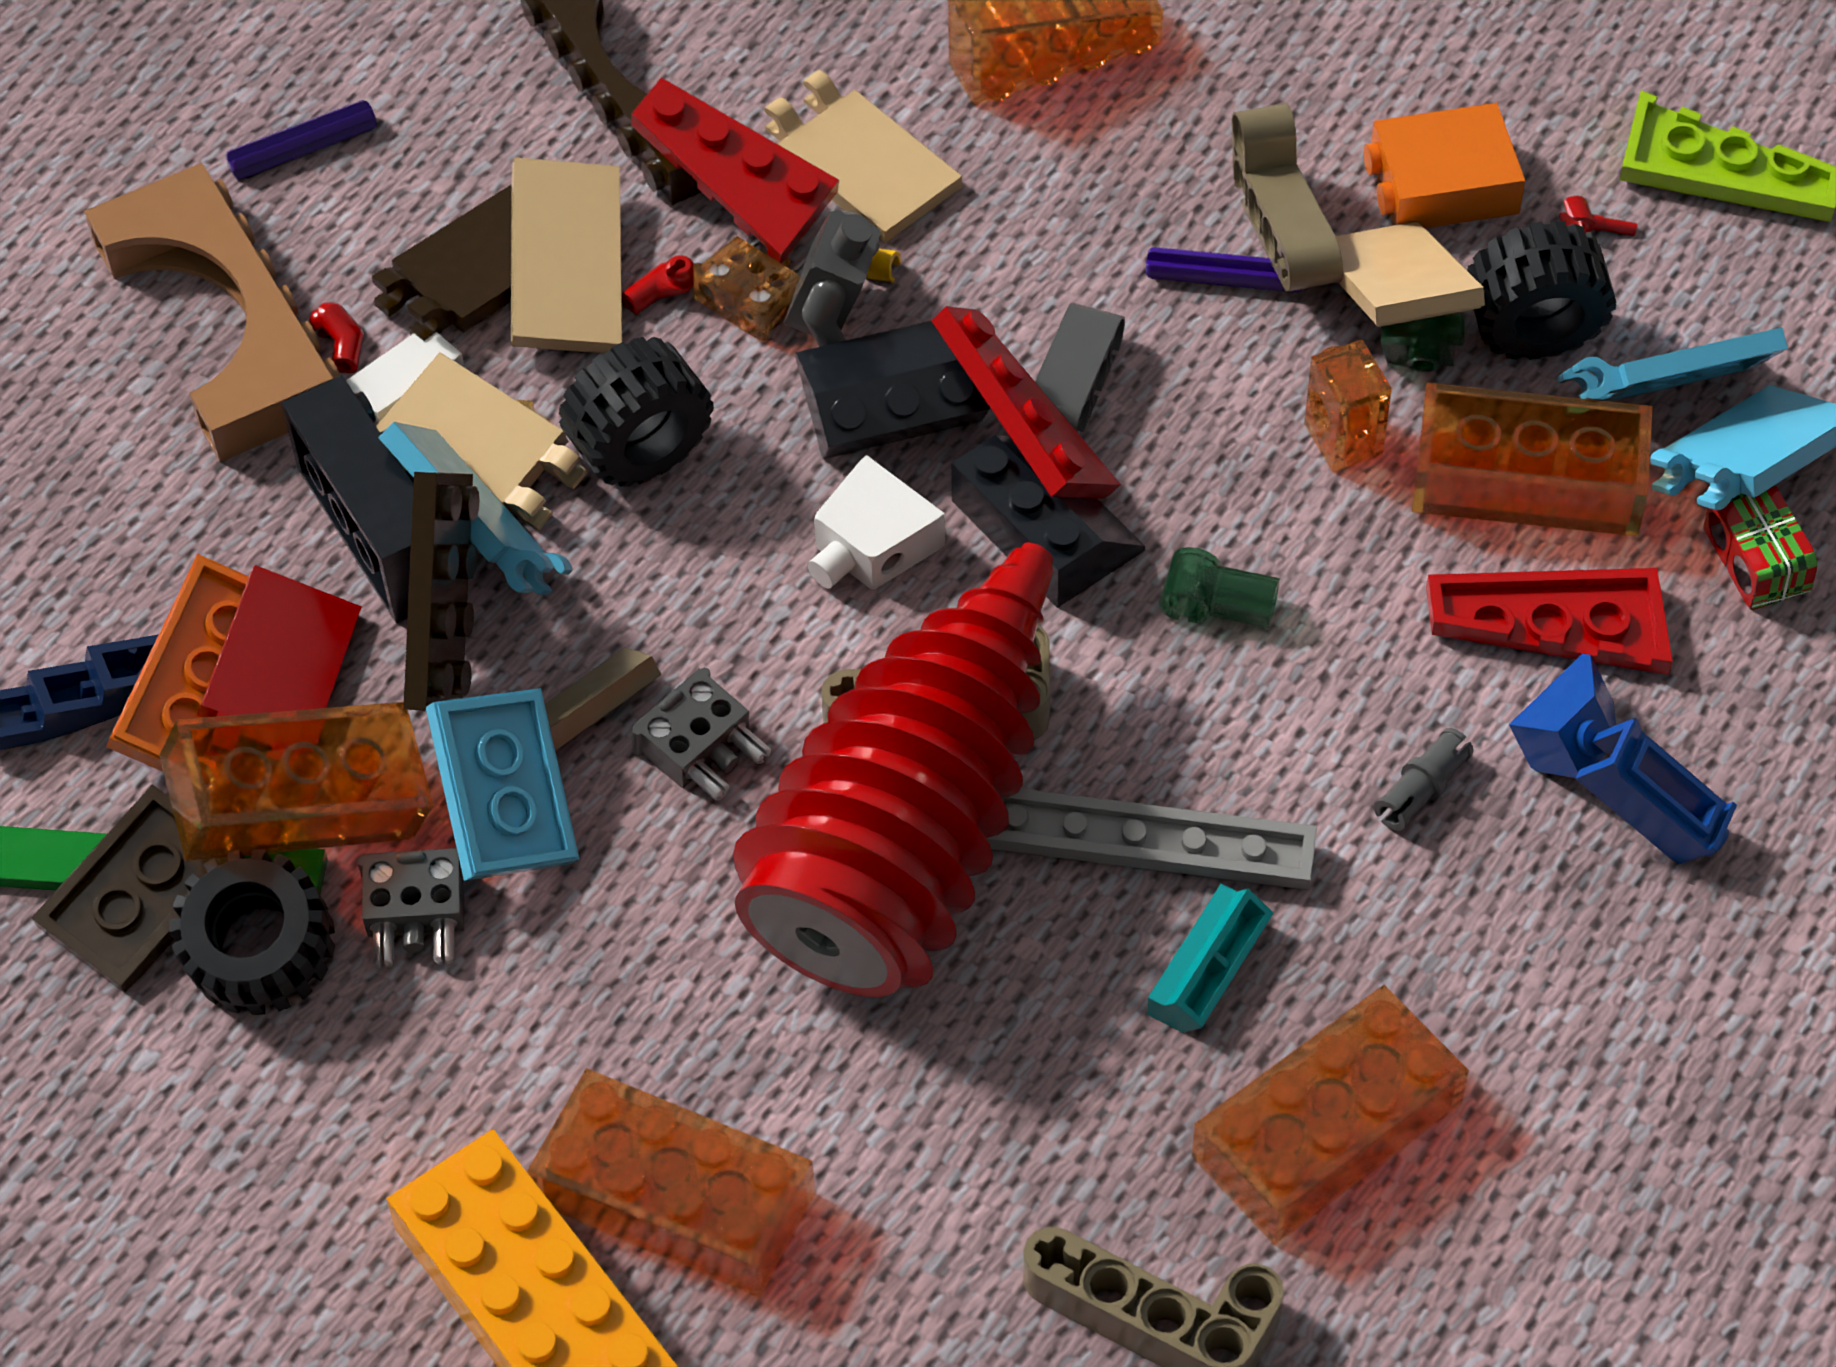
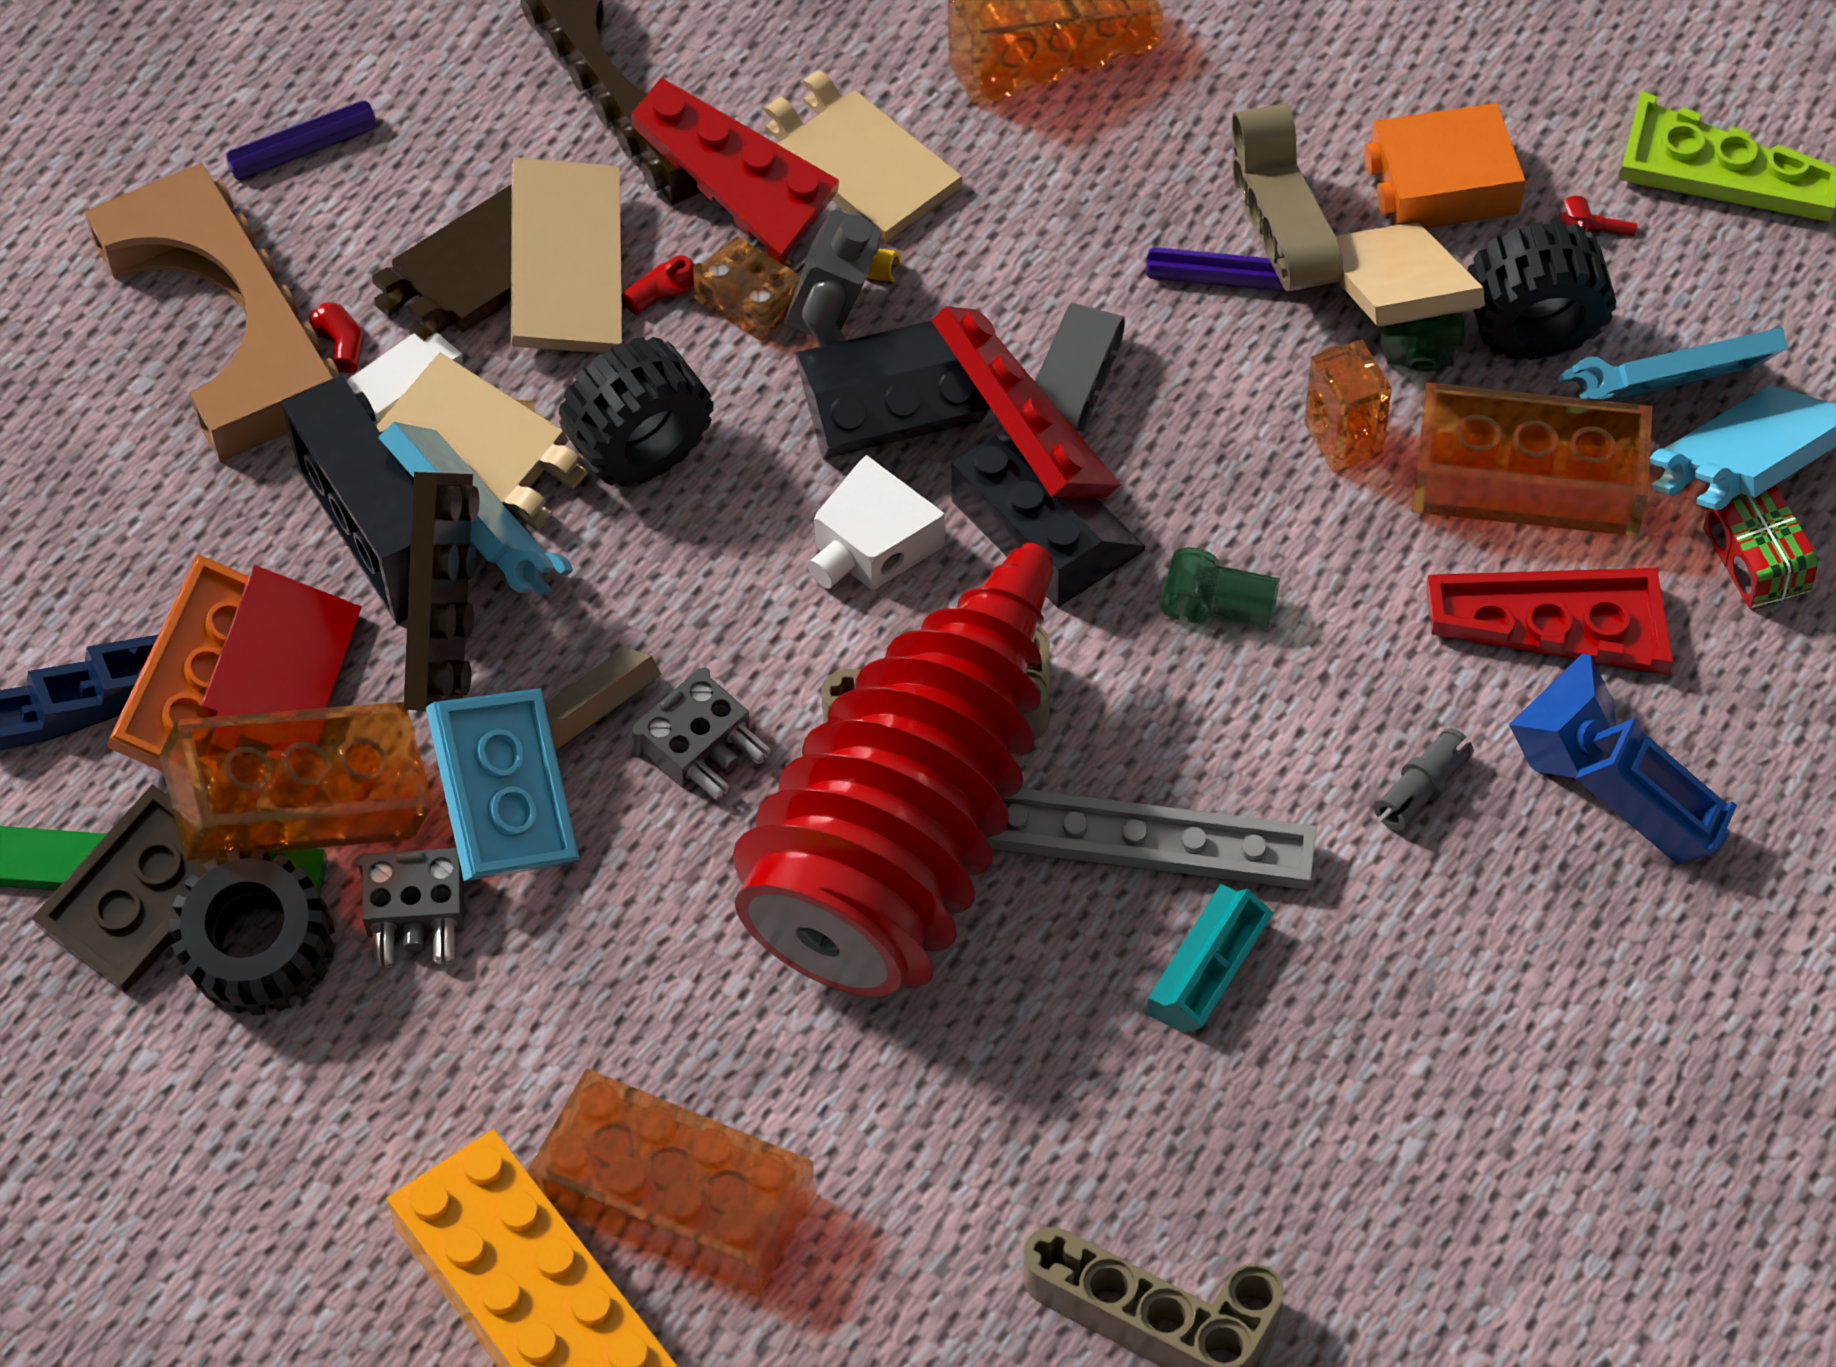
(1329, 1114): clear orange brick -> none

